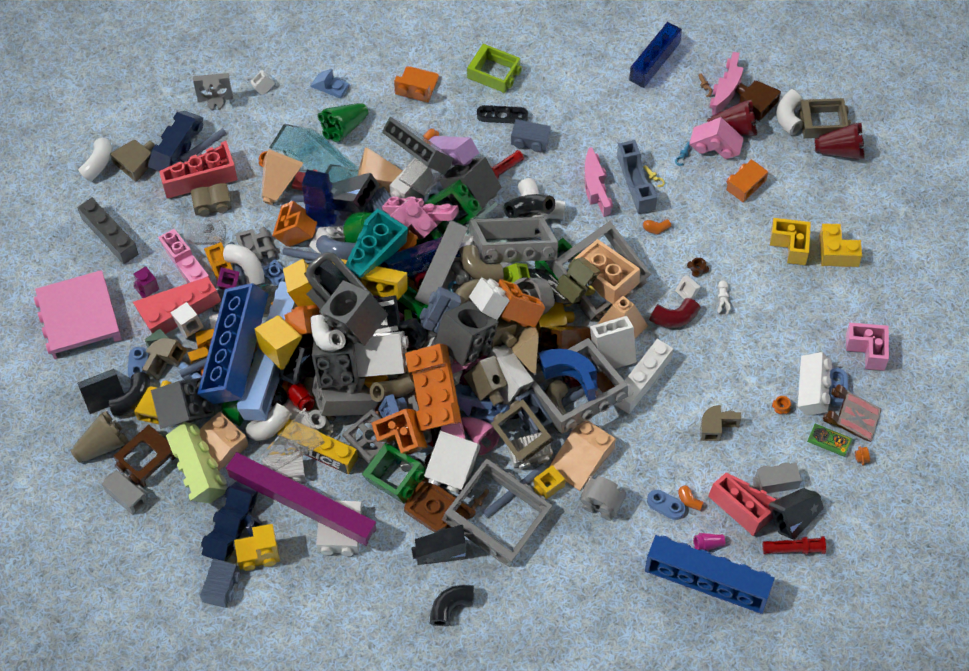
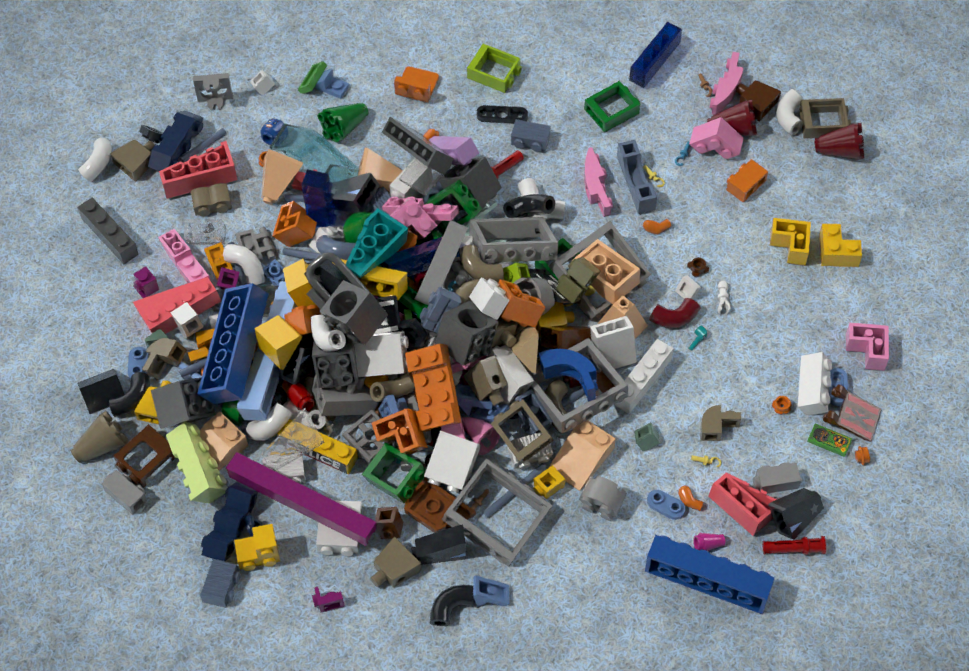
(76, 312): bright pink panel -> none
(151, 133): none -> black plate
(270, 130): none -> blue head
(312, 77): none -> bright green tile
(328, 602): none -> magenta bracket
(389, 522): none -> reddish brown brick
(394, 565): none -> dark tan torso
(490, 591): none -> medium blue slope
(599, 116): none -> green window
(647, 437): none -> sand green slope
(700, 332): none -> teal hand
(705, 460): none -> light yellow hand

